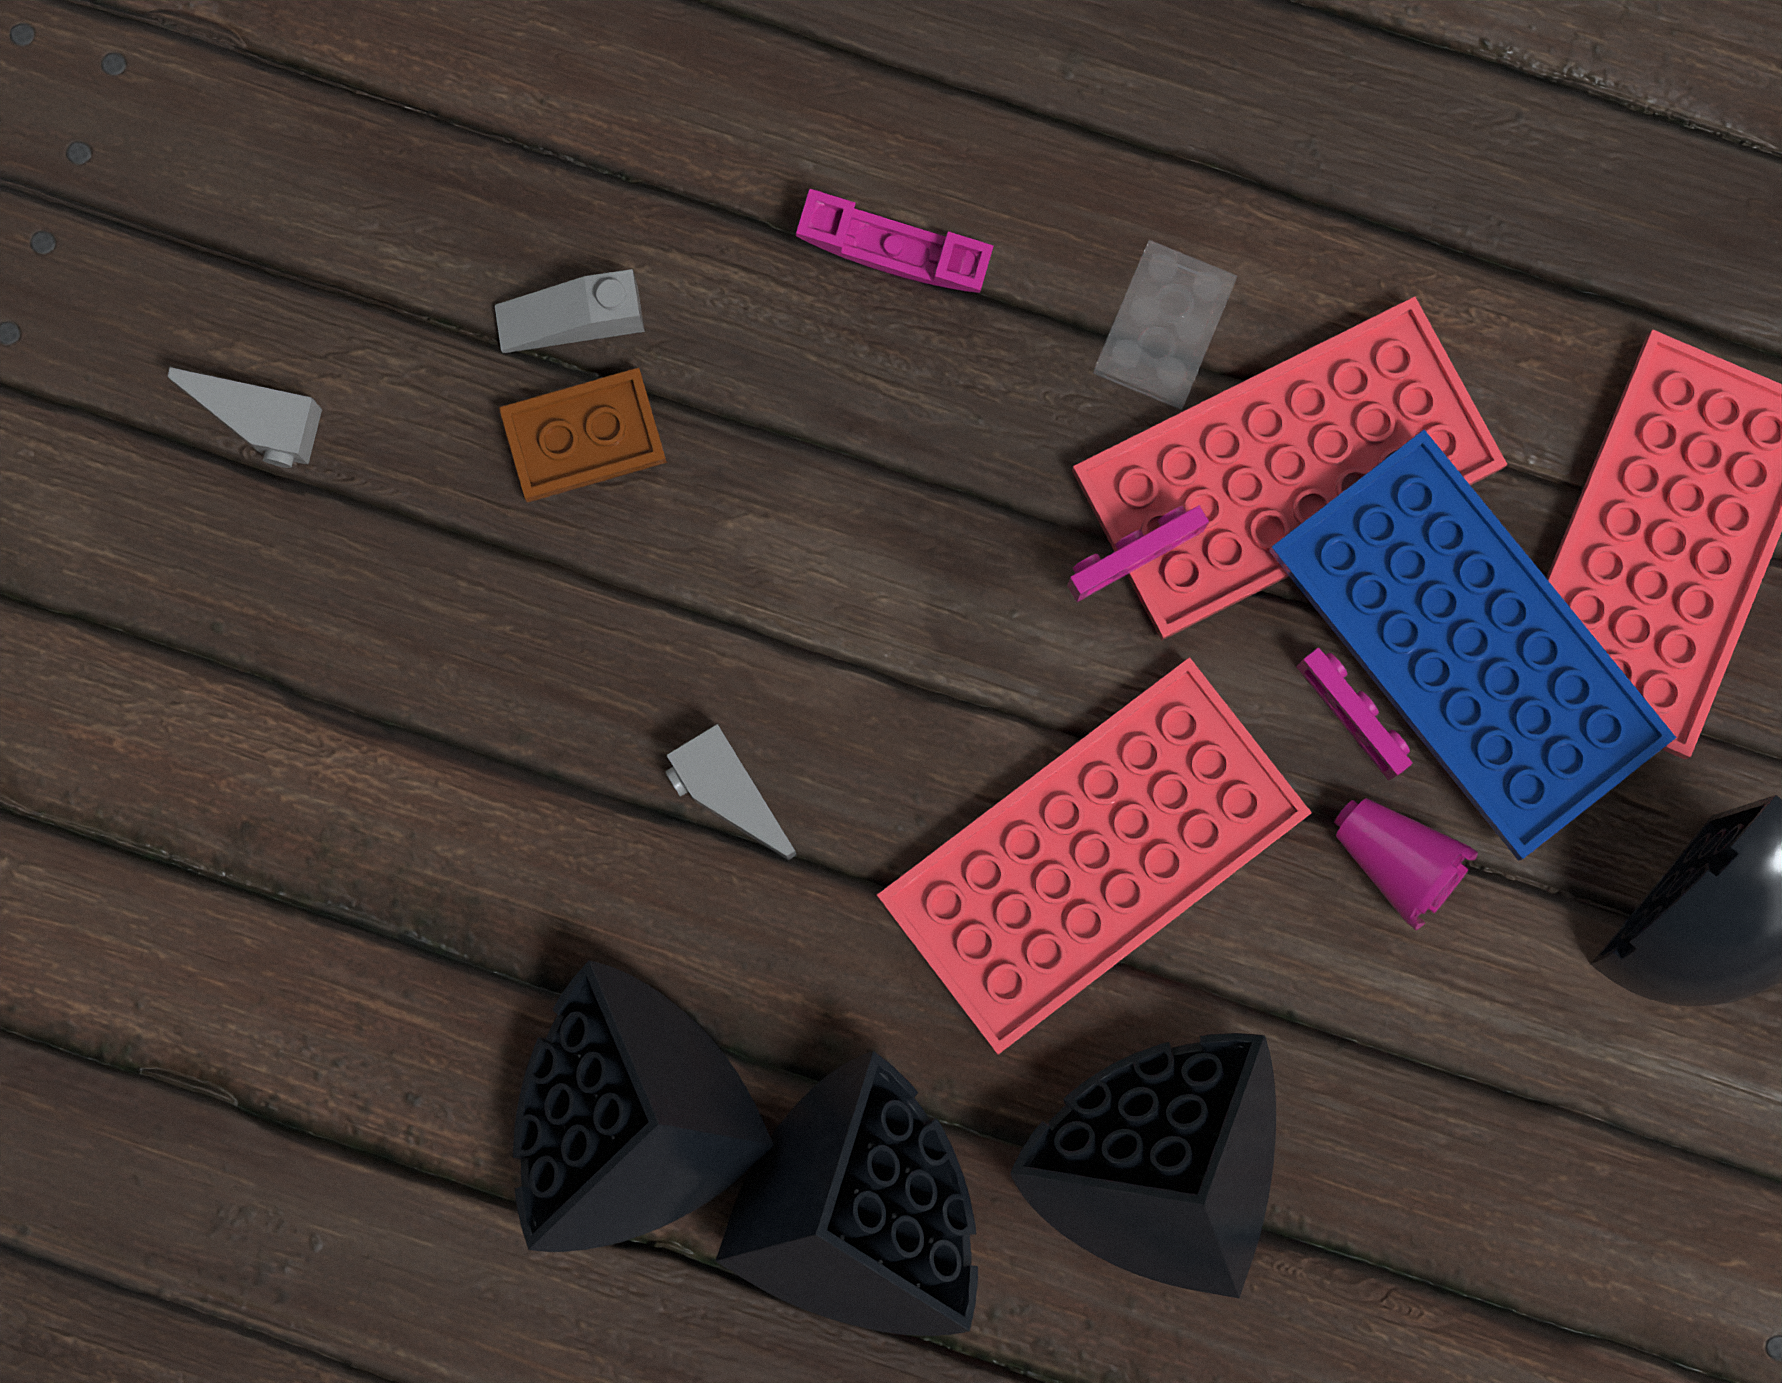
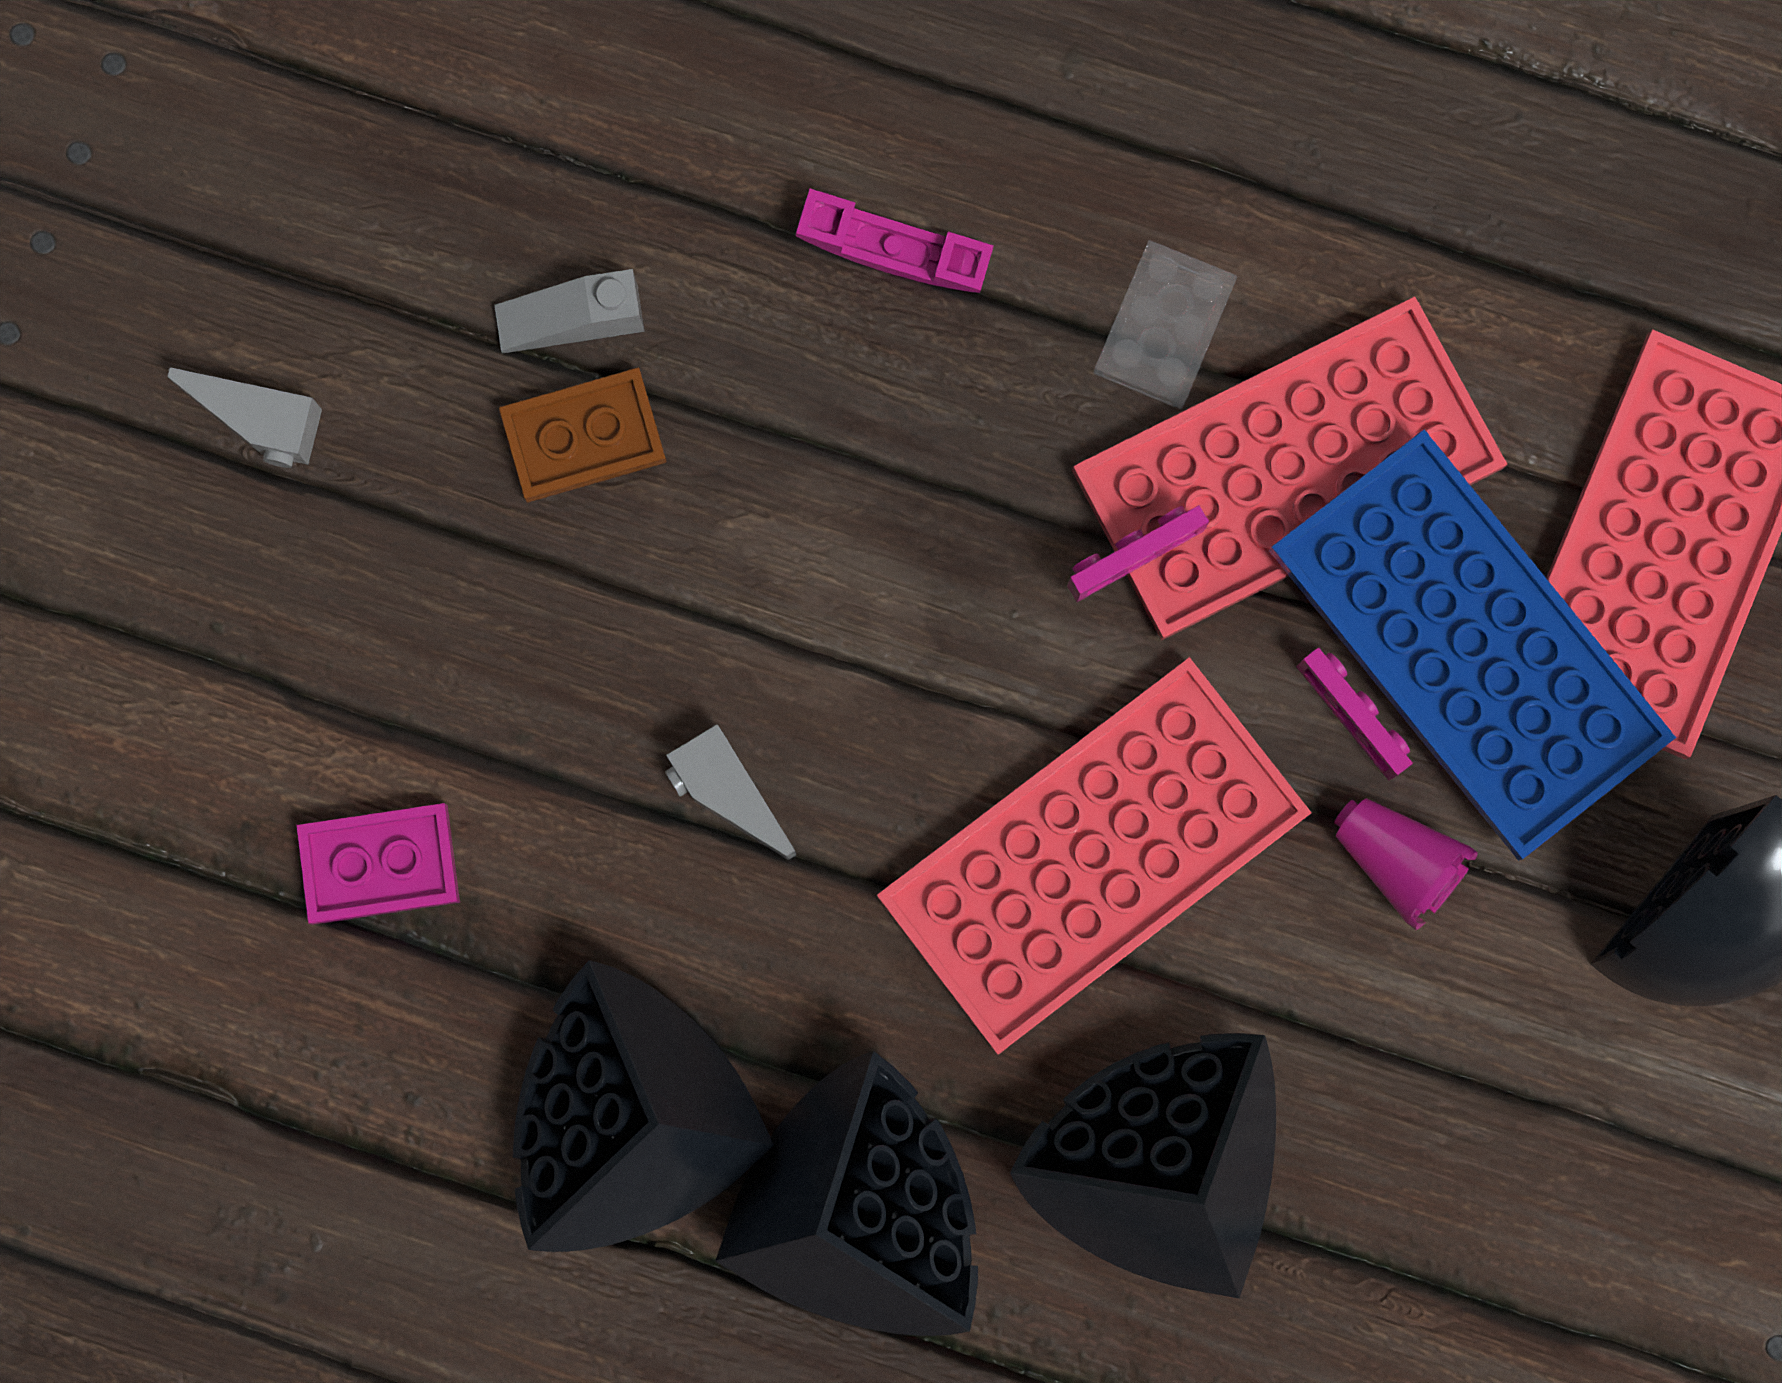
(378, 863): none -> dark pink plate

